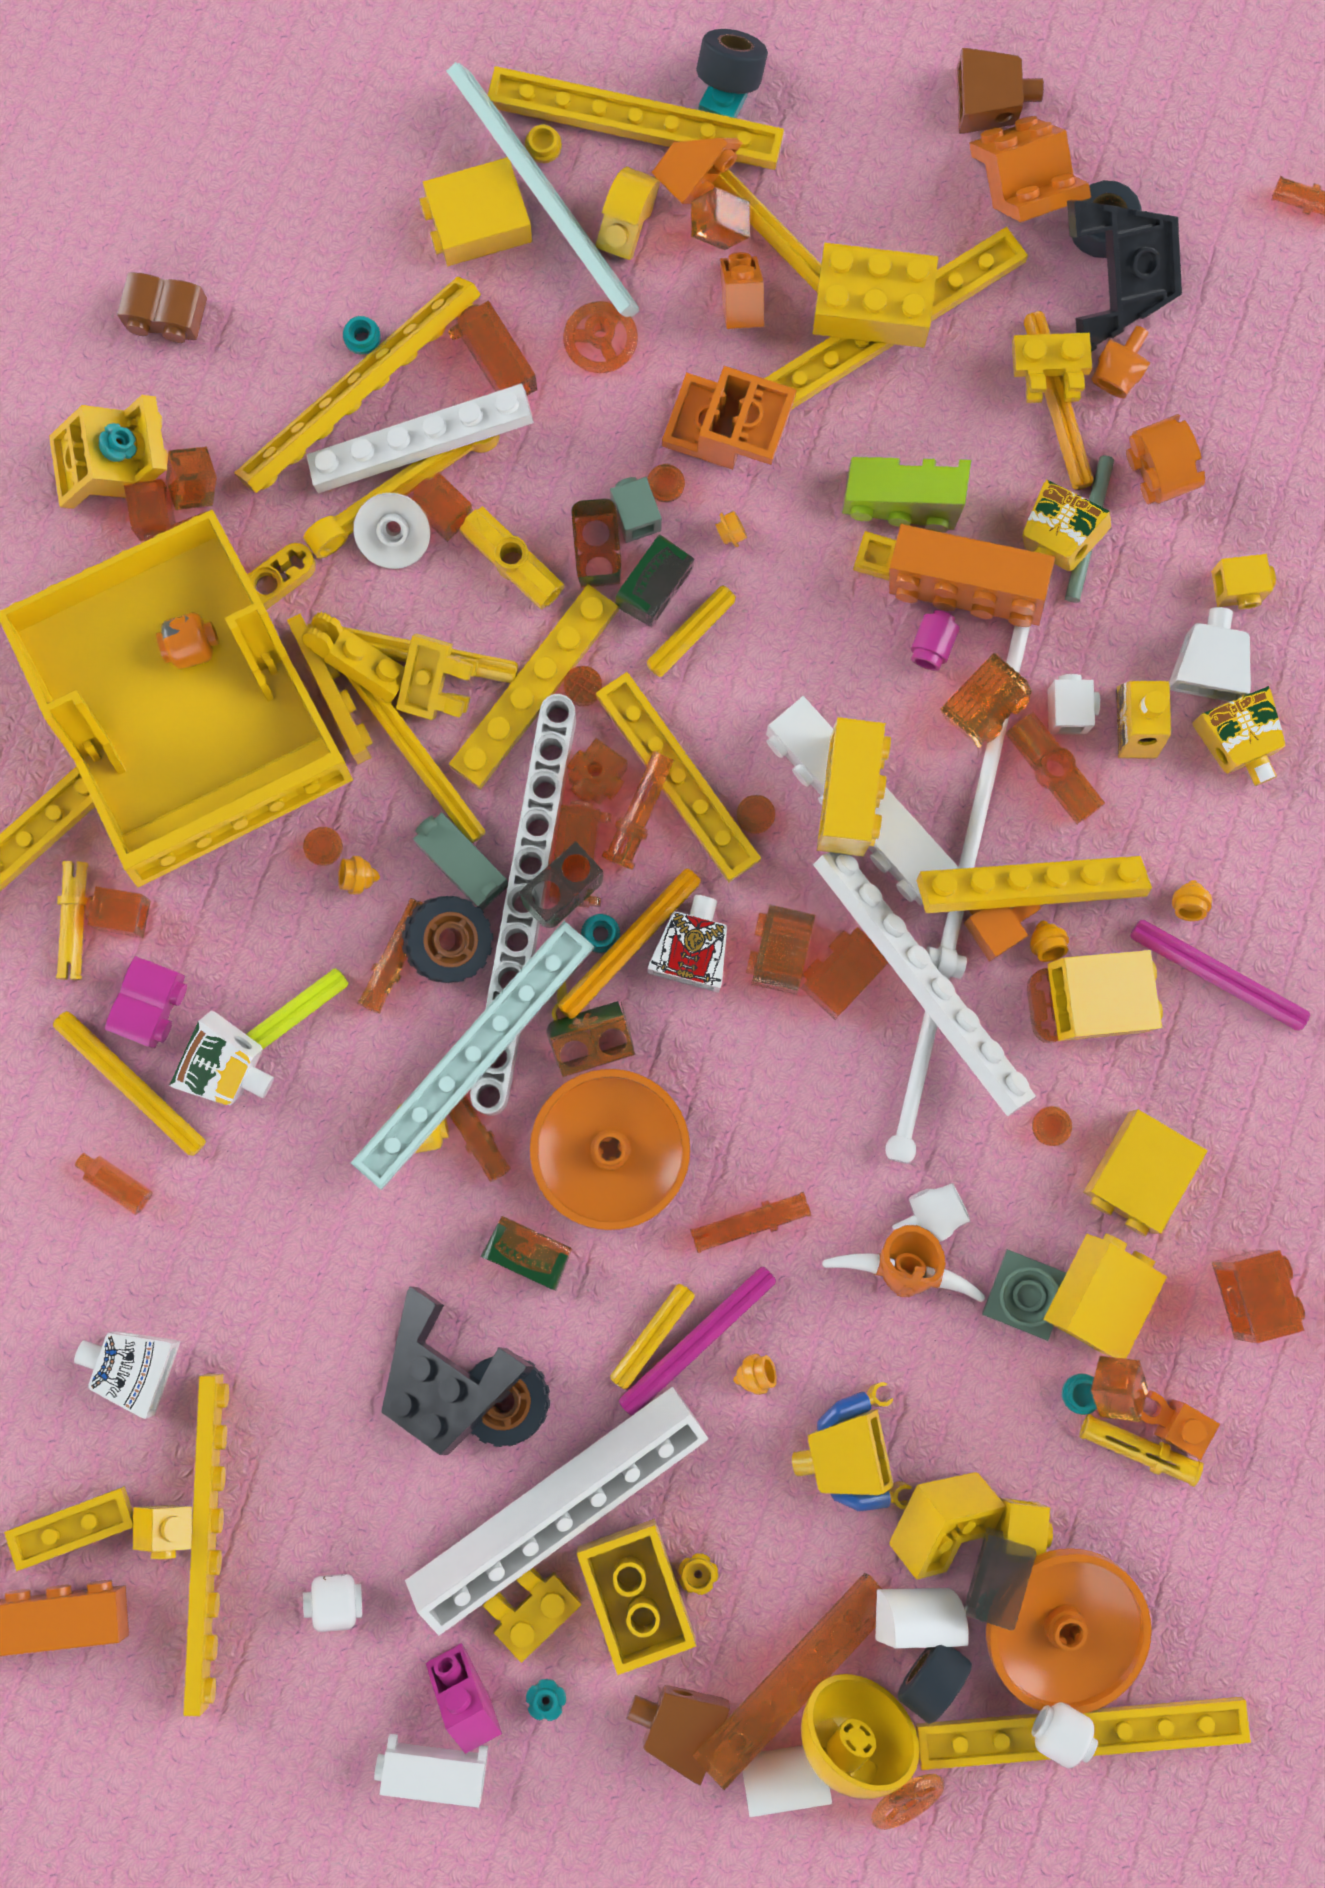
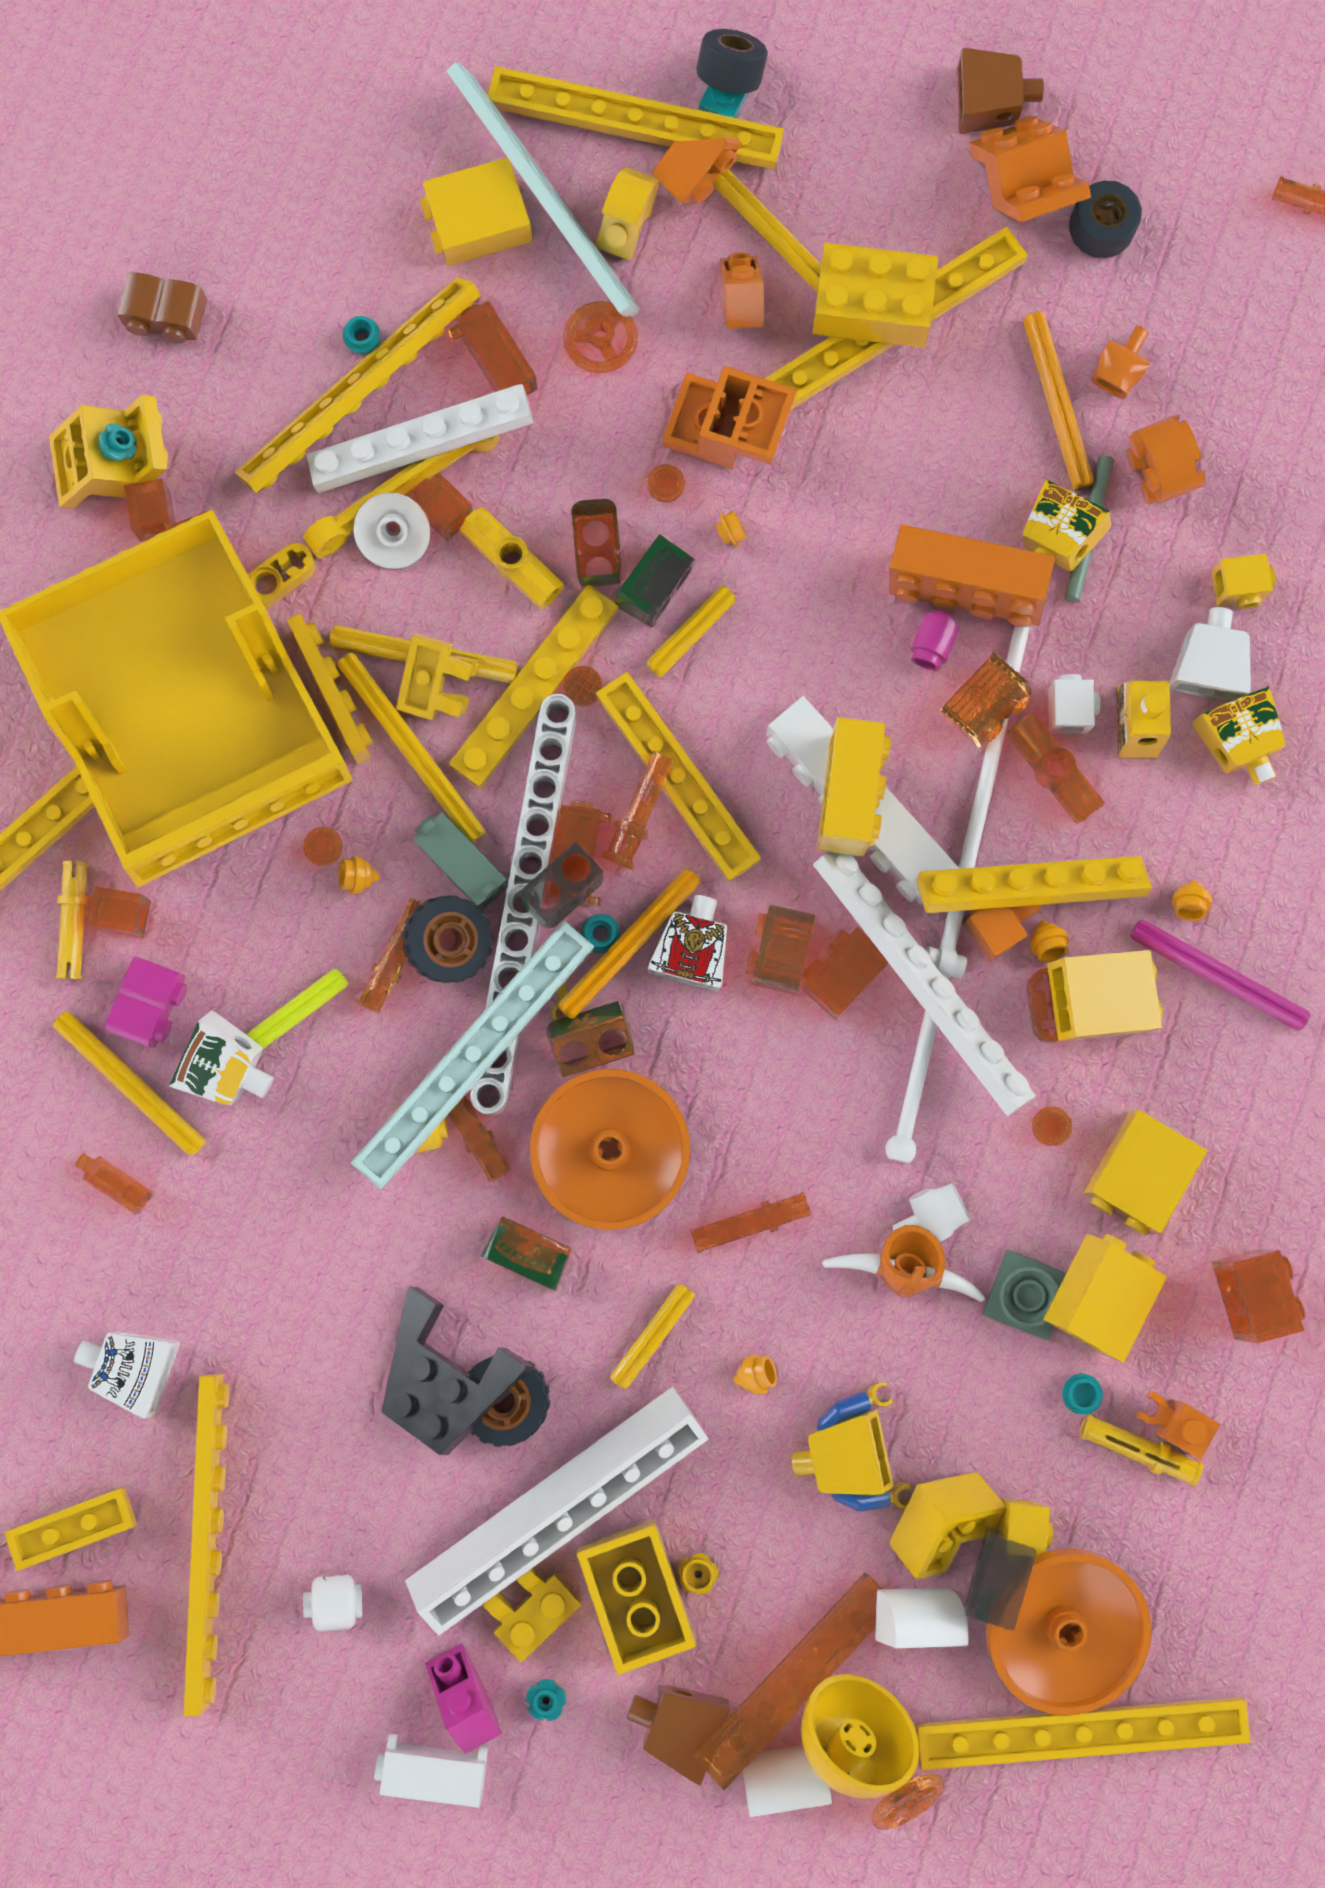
(162, 1530): yellow brick -> none
(187, 640): orange head -> none
(190, 478): clear orange brick -> none
(353, 656): yellow hinge -> none
(543, 143): yellow plate -> none
(600, 760): clear orange brick -> none
(636, 508): sand green brick -> none
(697, 1341): dark pink axle -> none
(720, 219): clear orange brick -> none
(755, 814): clear orange plate -> none
(875, 555): yellow tile -> none
(906, 493): lime wedge -> none
(934, 1682): black wheel -> none
(1052, 355): yellow plate -> none
(1064, 1735): white head -> none
(1119, 1388): clear orange brick -> none
(1140, 263): black wing -> none

